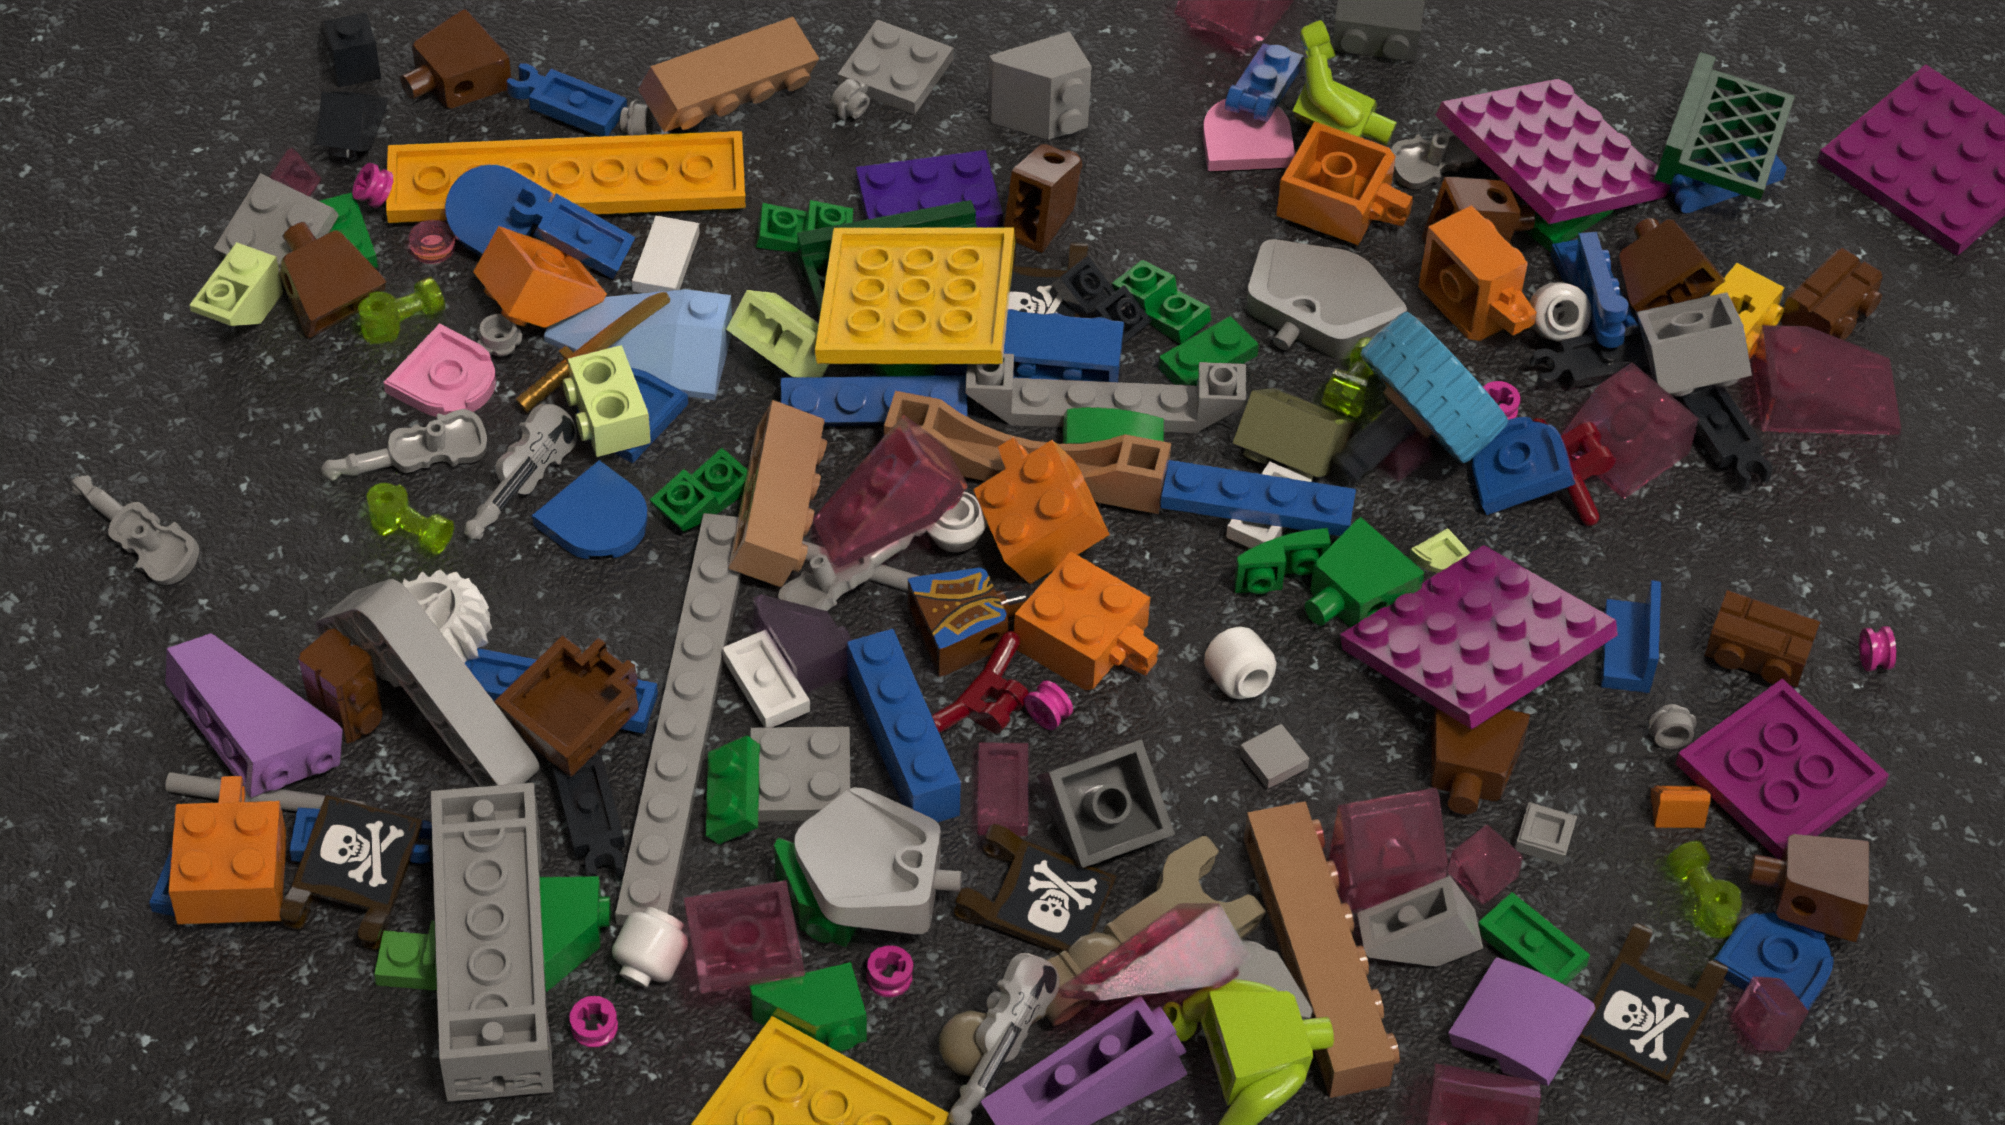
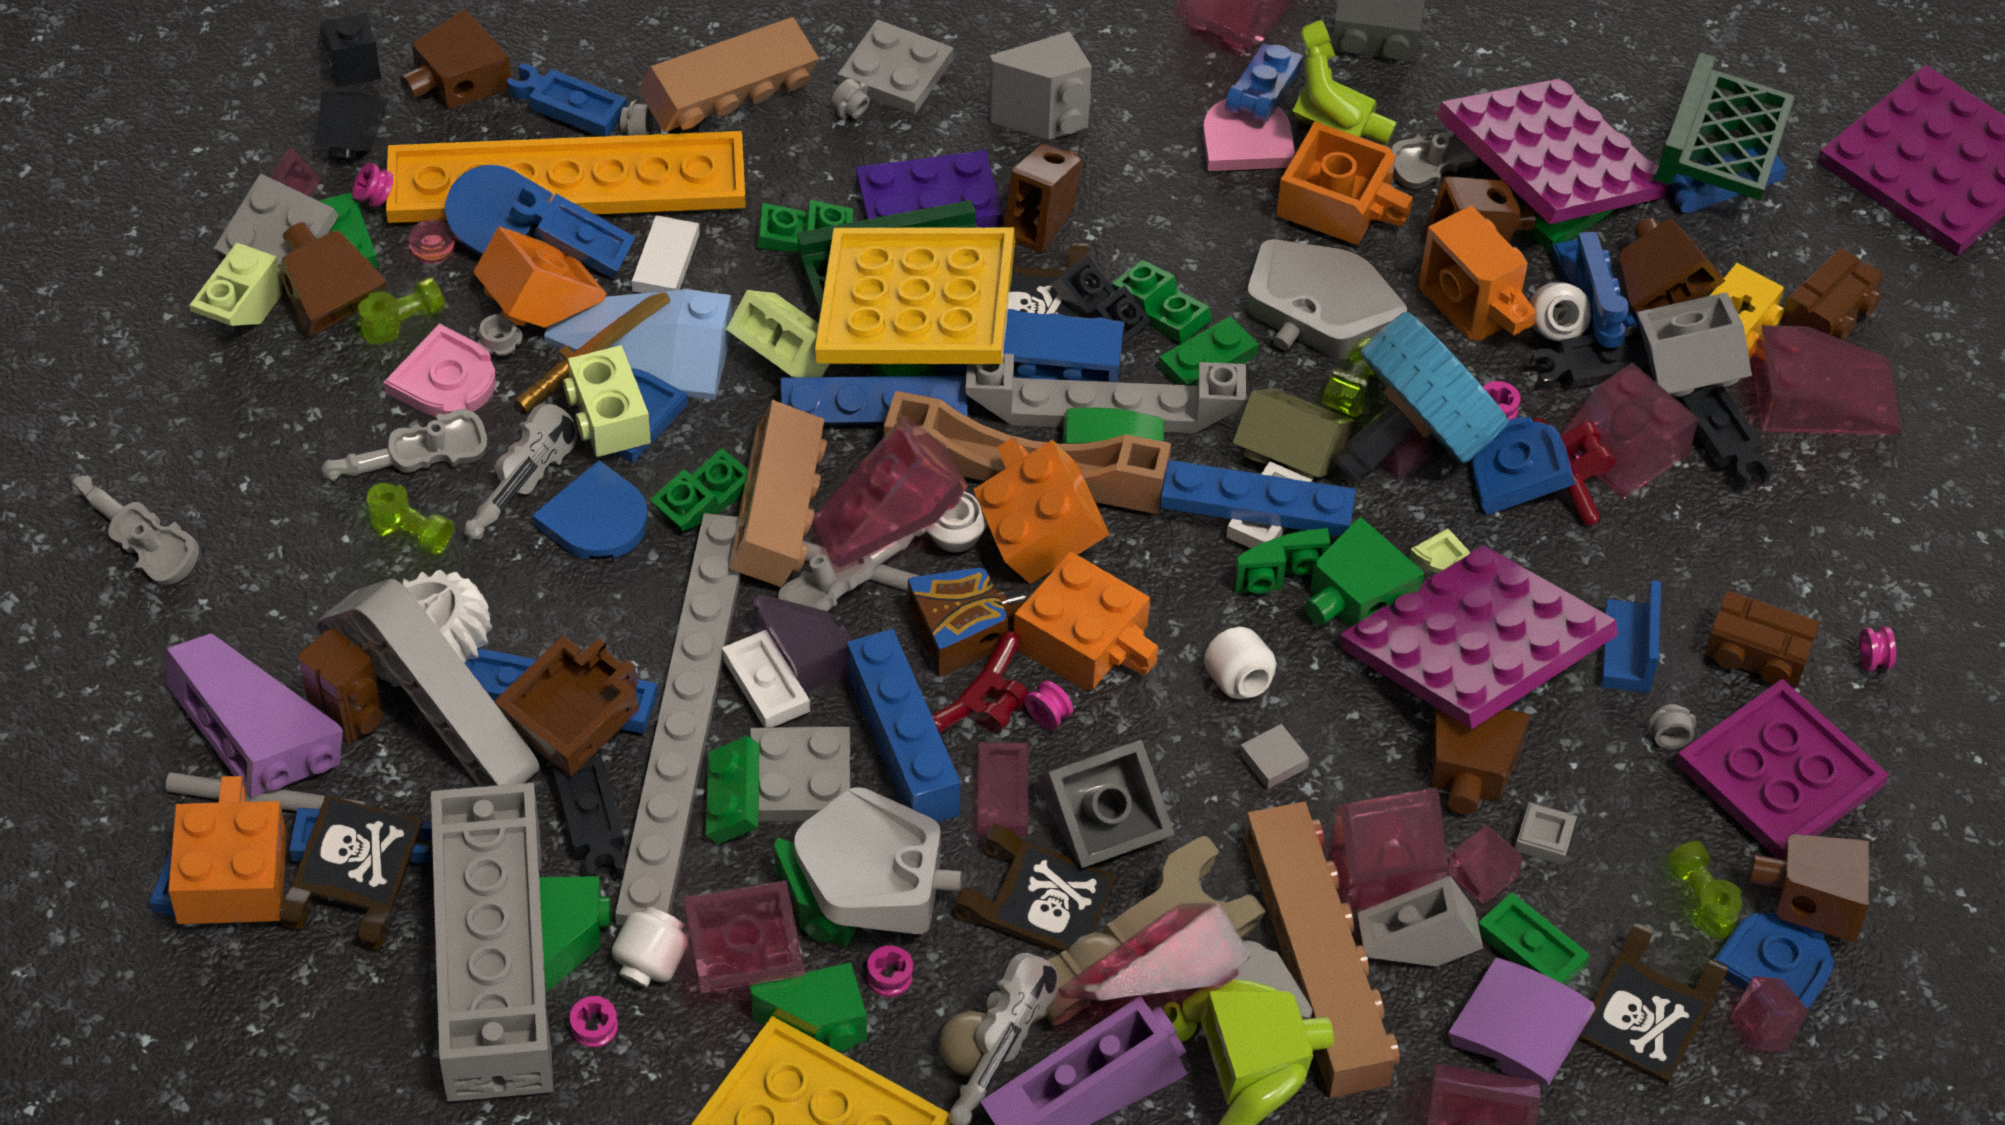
(407, 960): bright green bracket -> none
(1680, 806): orange slope -> none

